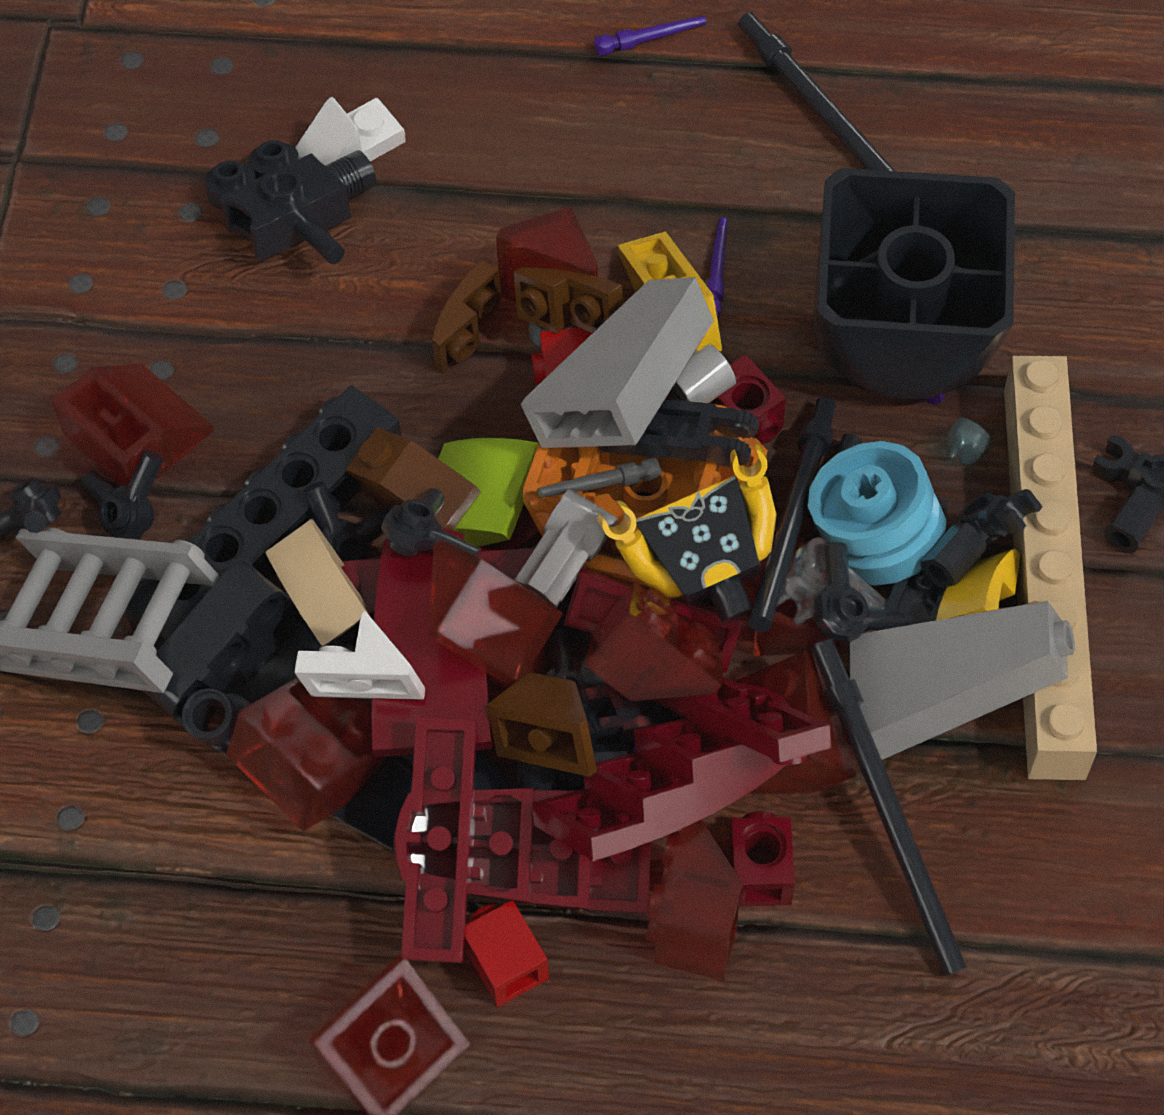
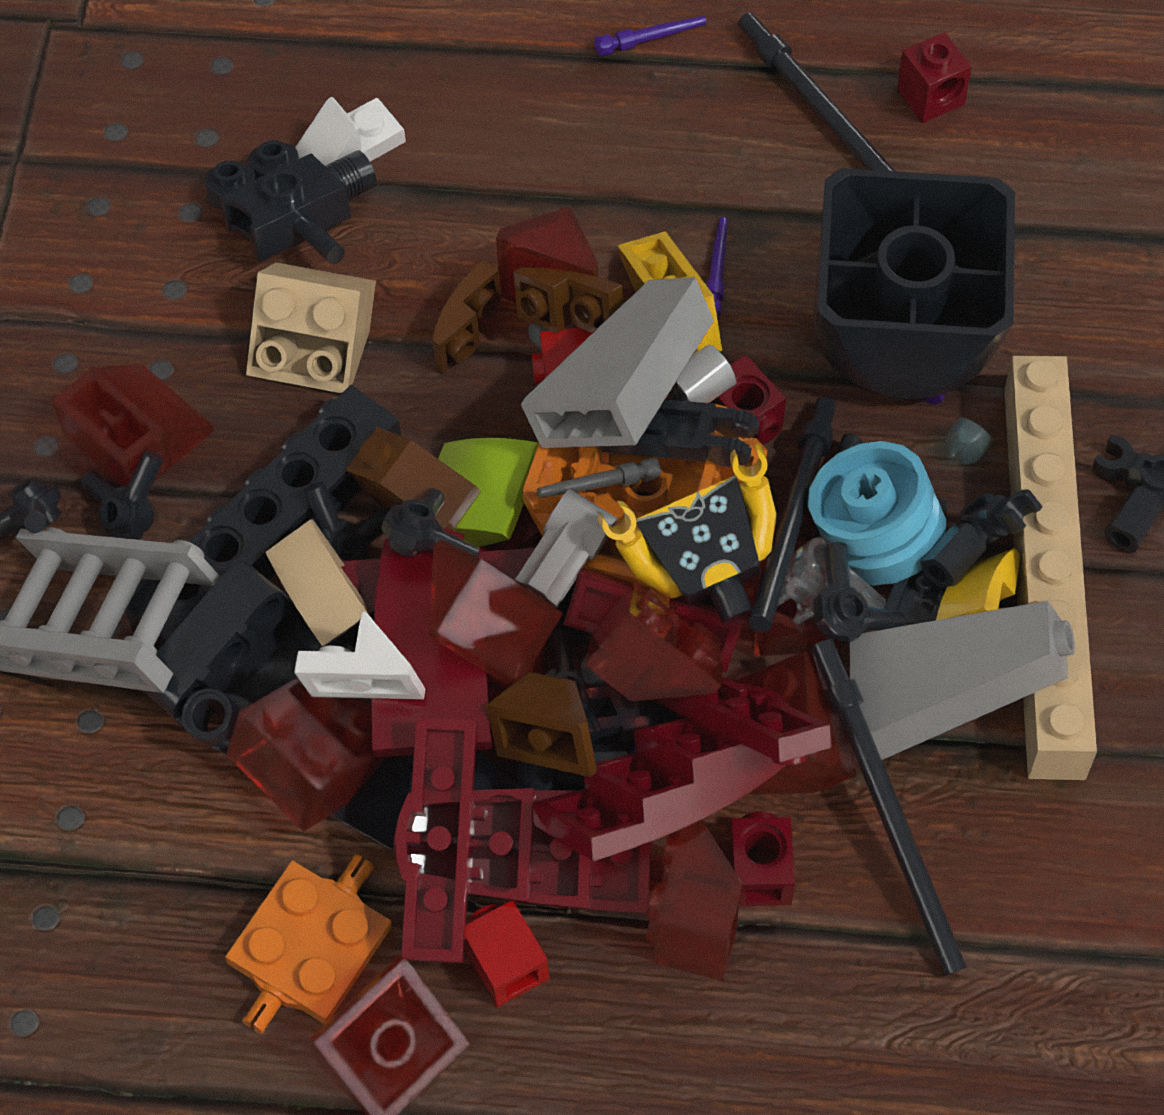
(308, 943): none -> orange plate
(309, 326): none -> tan slope
(934, 77): none -> dark red brick

